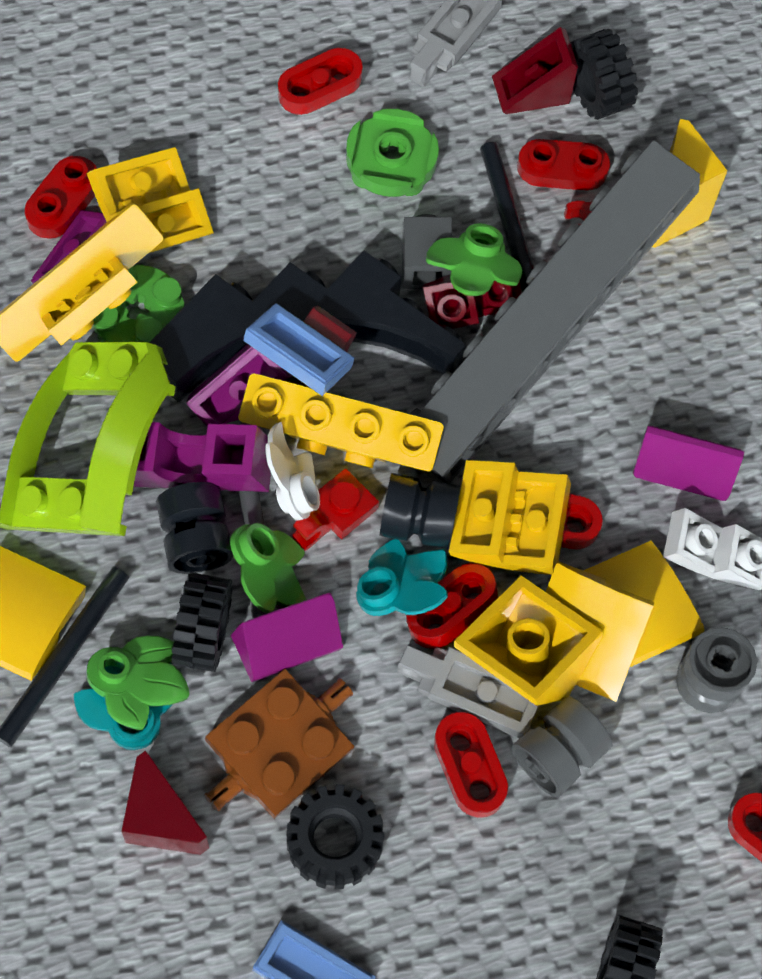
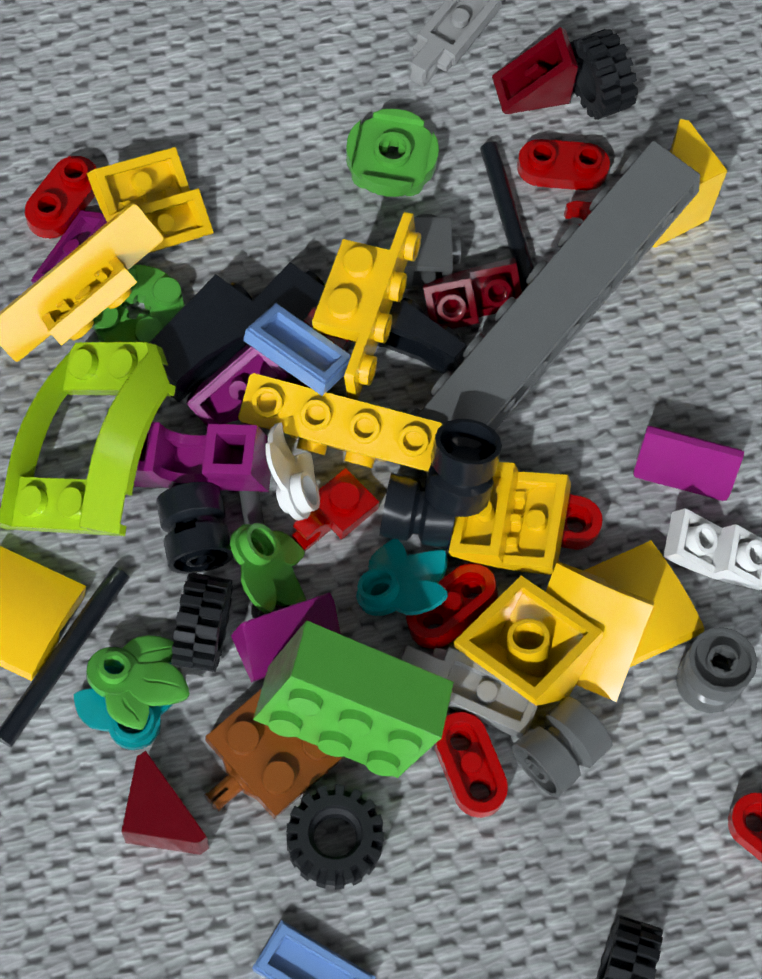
(317, 81): red plate -> none
(353, 701): none -> bright green brick
(361, 295): none -> yellow bracket
(462, 467): none -> black wheel
(475, 260): bright green plate -> none

